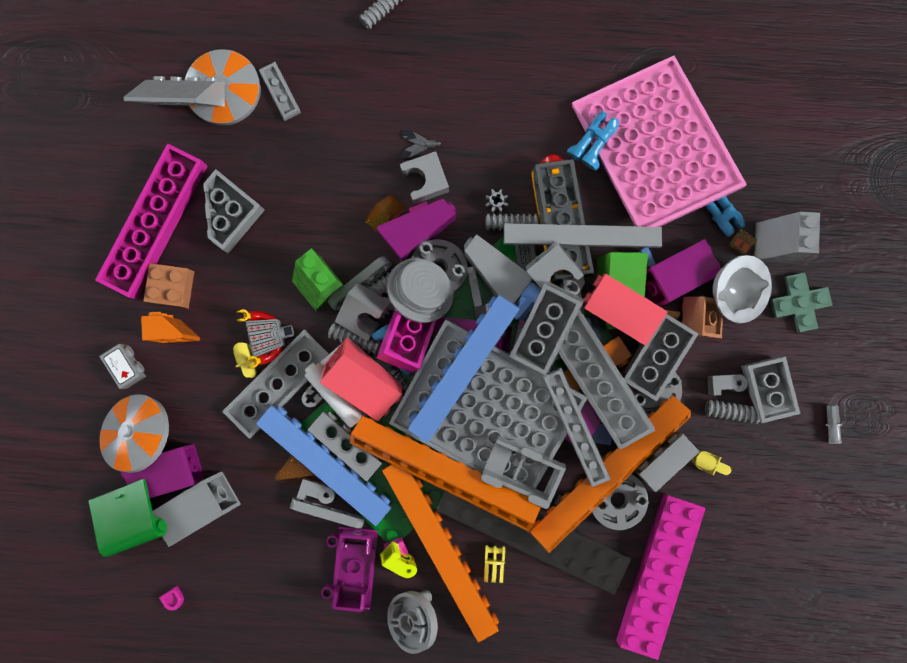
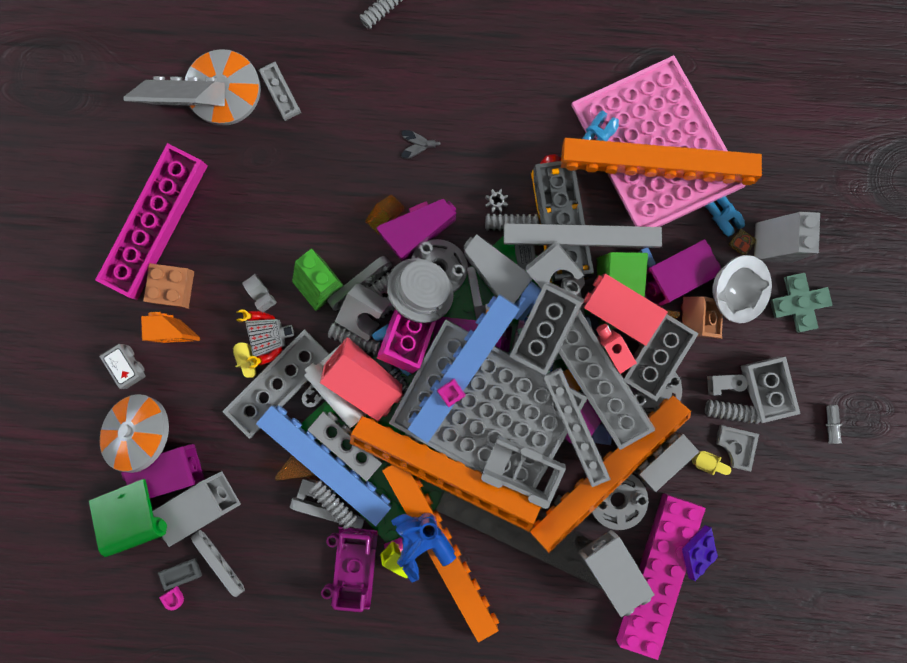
(180, 574): none -> dark grey tile
(217, 563): none -> light grey beam
(228, 211): light grey brick -> none
(259, 292): none -> light grey leg
(332, 504): none -> light grey piece
(420, 539): none -> blue helmet
(423, 618): light grey piece -> none
(431, 170): light grey piece -> none
(451, 392): none -> dark pink tile
(494, 561): light yellow arm -> none
(615, 348): none -> coral torso
(617, 573): none -> light grey slope
(661, 161): none -> orange brick
(699, 553): none -> dark purple plate
(739, 445): none -> light grey tile

